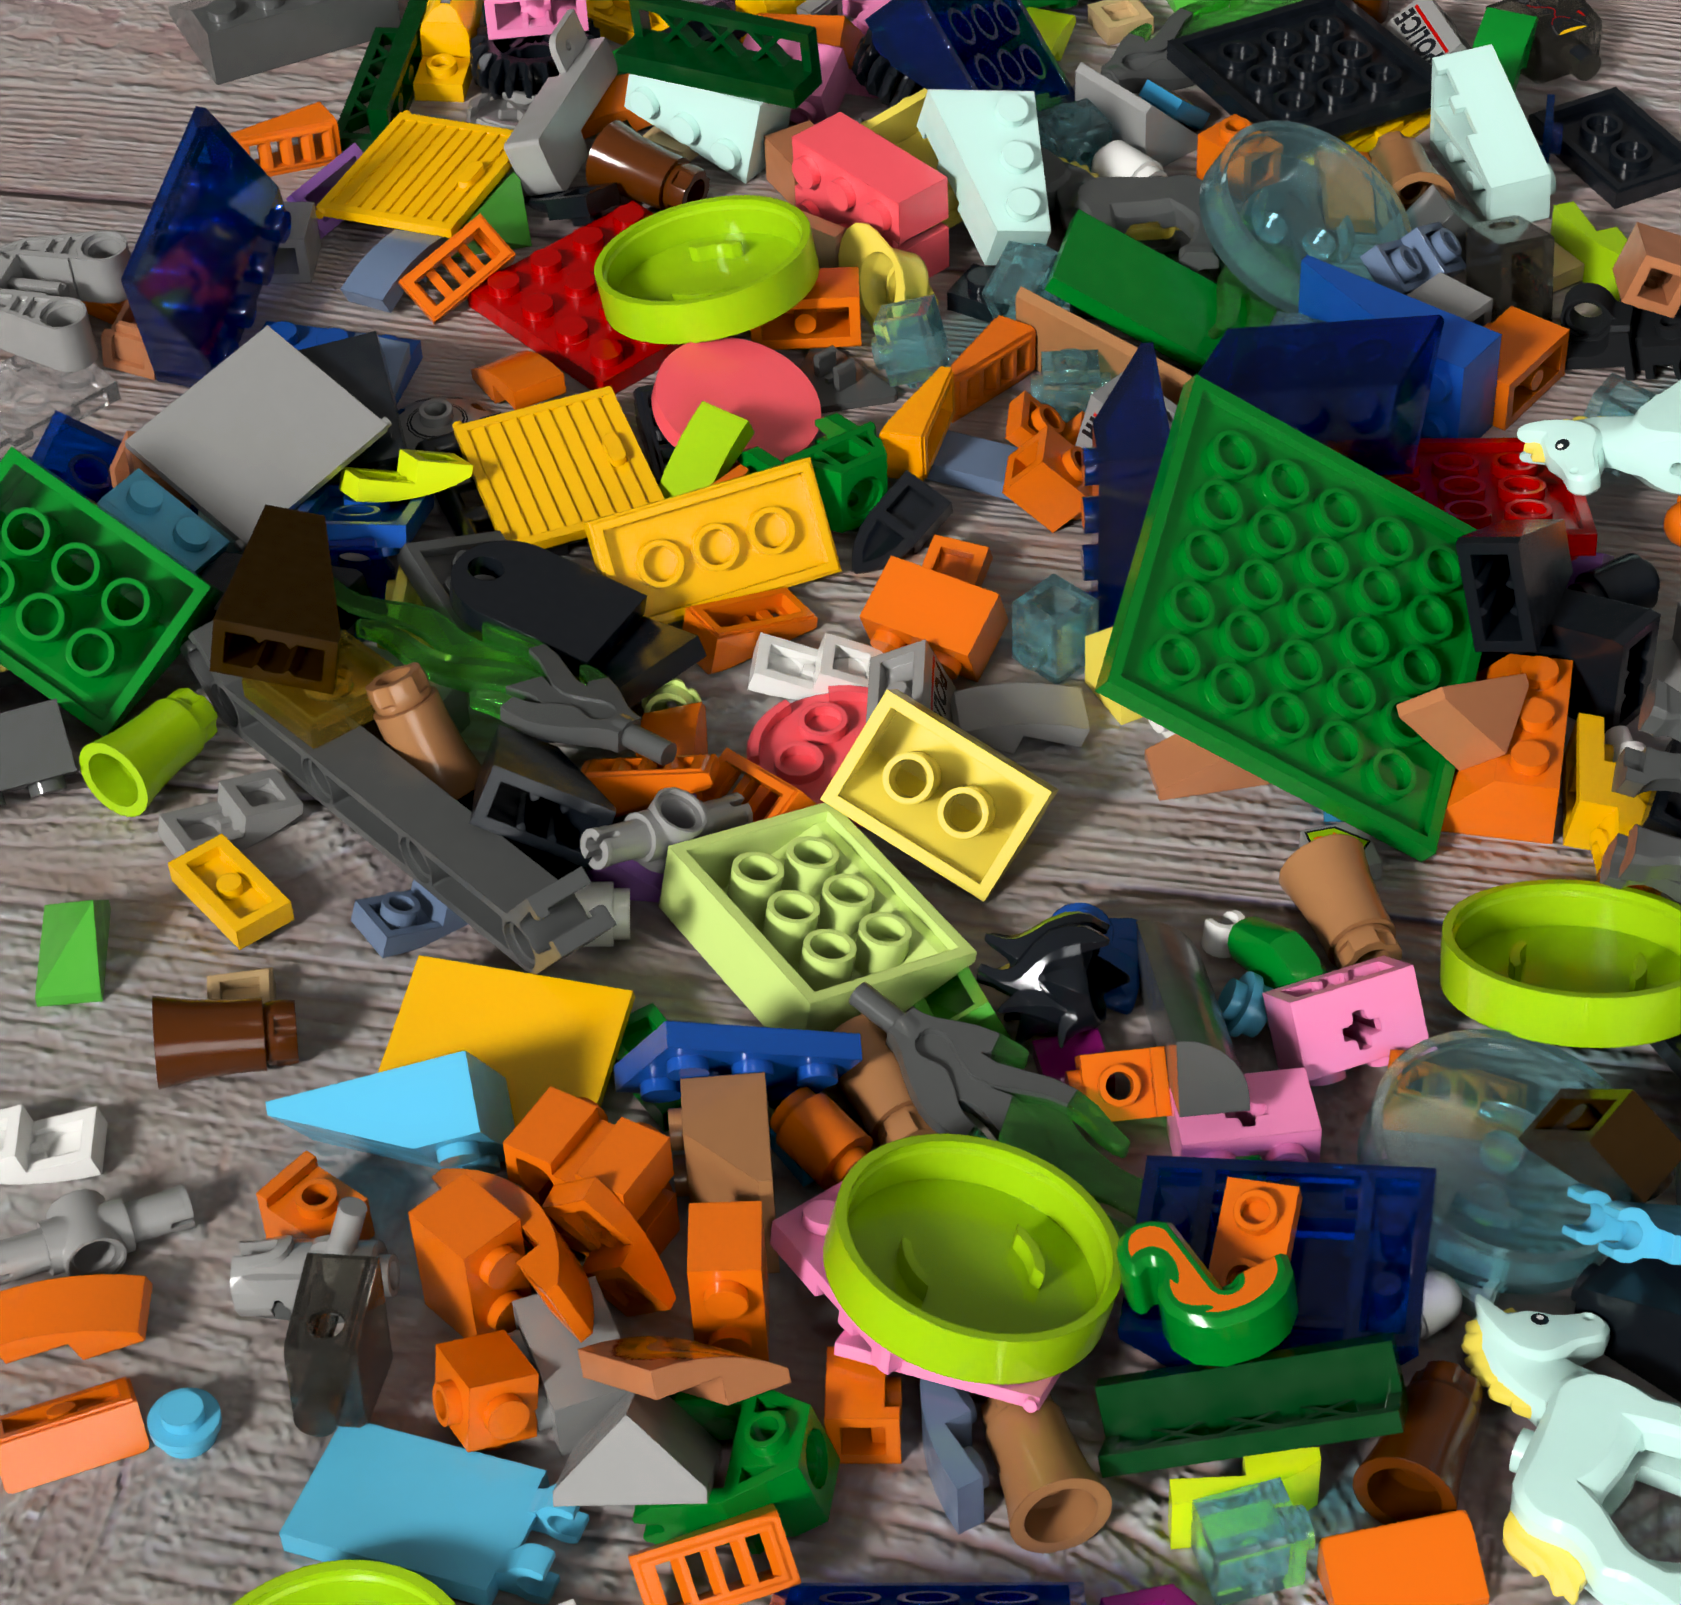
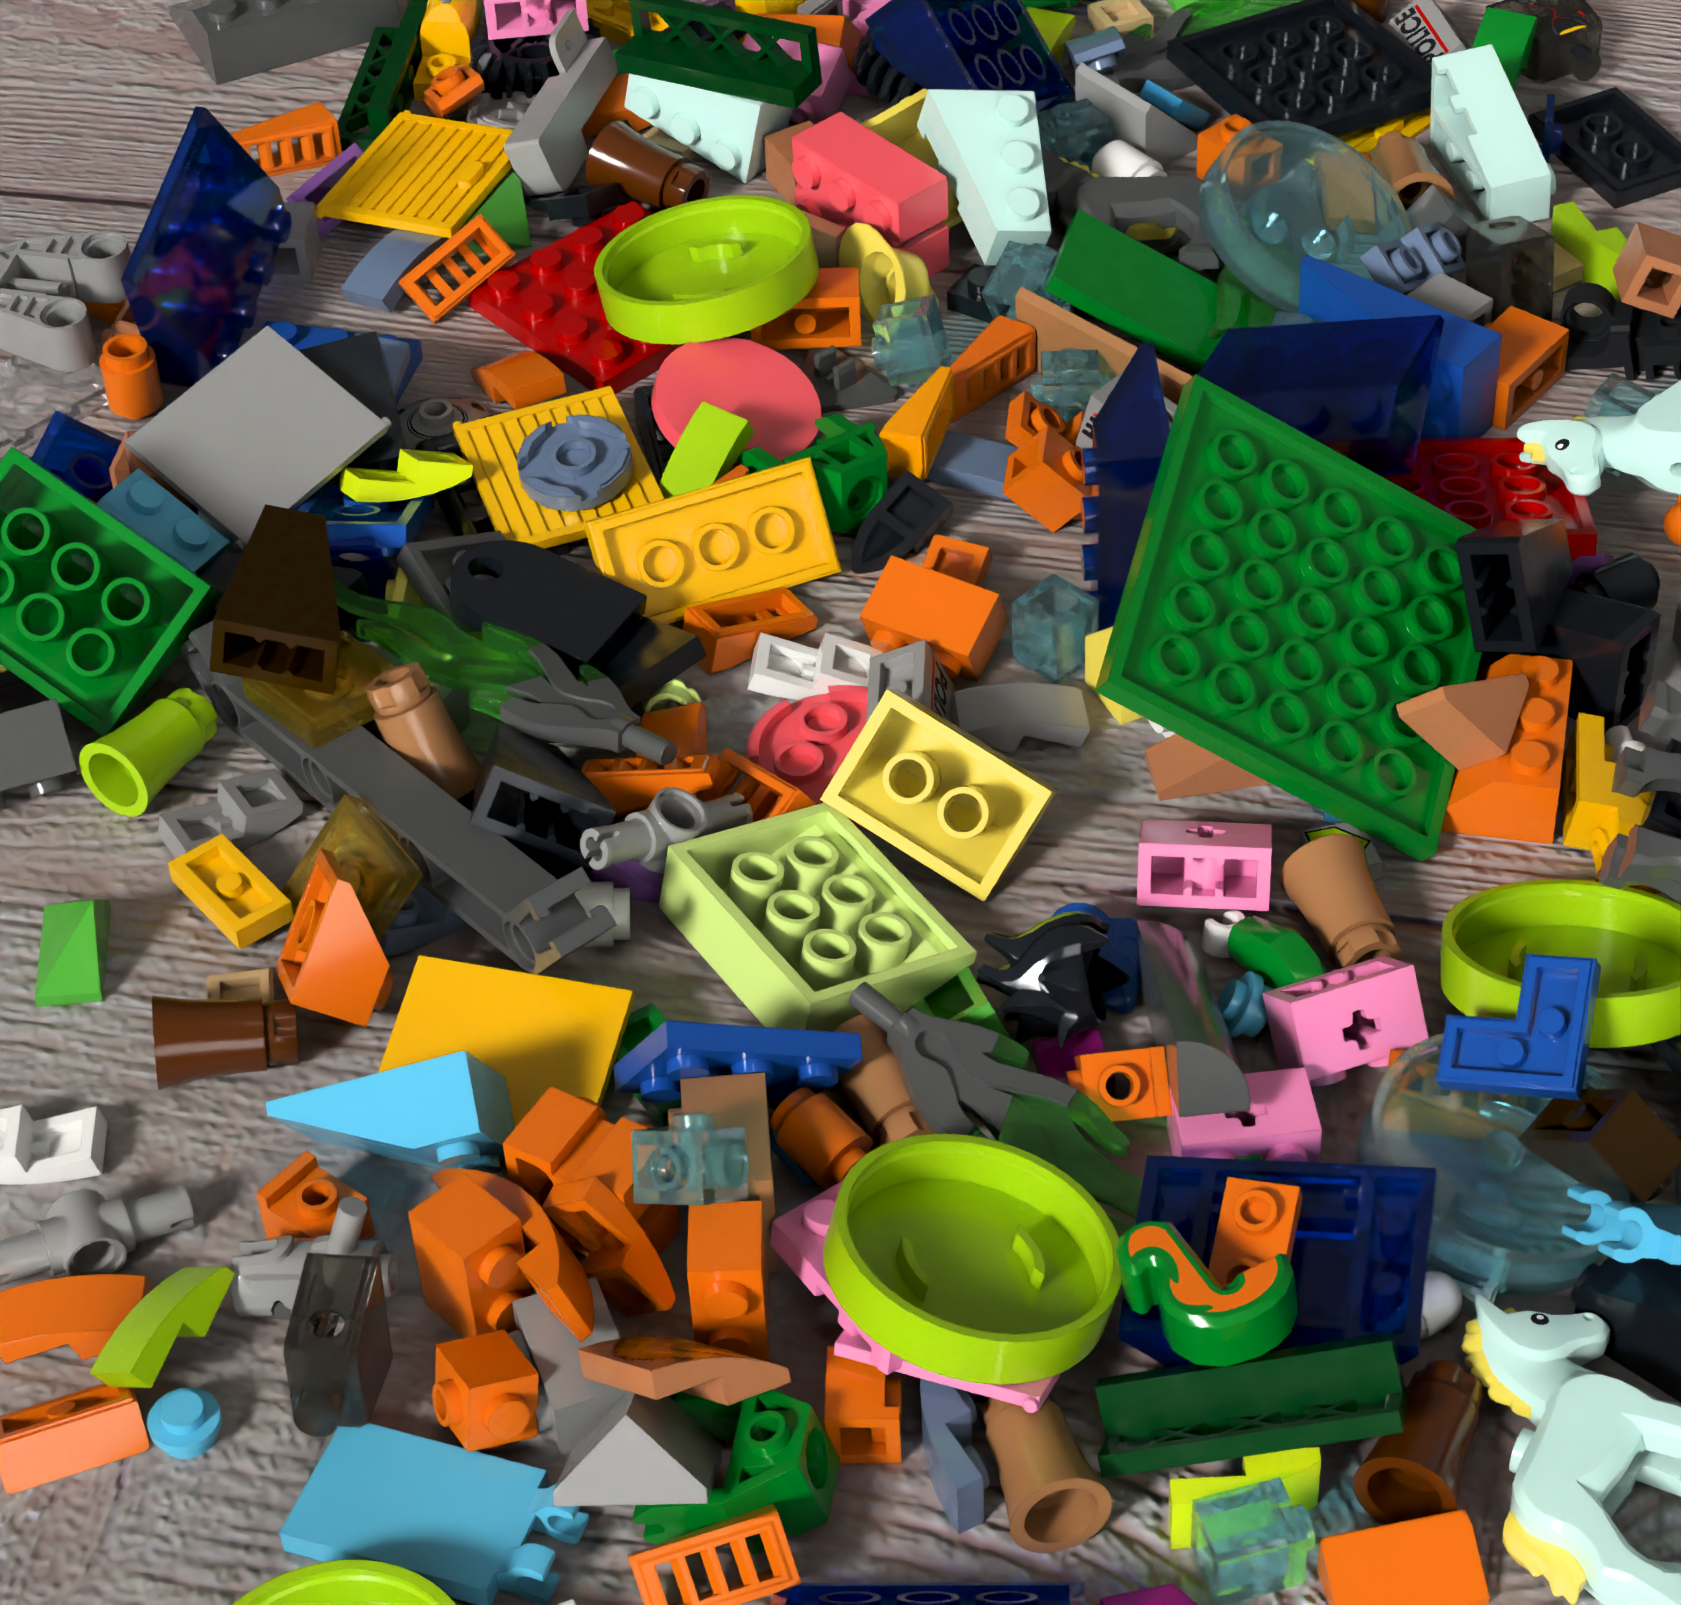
(131, 376): none -> orange brick
(175, 1308): none -> lime slope
(331, 951): none -> orange slope
(370, 859): none -> clear yellow tile
(452, 90): none -> orange slope
(575, 463): none -> sand blue tile
(690, 1162): none -> clear light blue brick
(1096, 50): none -> sand blue slope
(1204, 865): none -> bright pink brick
(1541, 1049): none -> blue tile

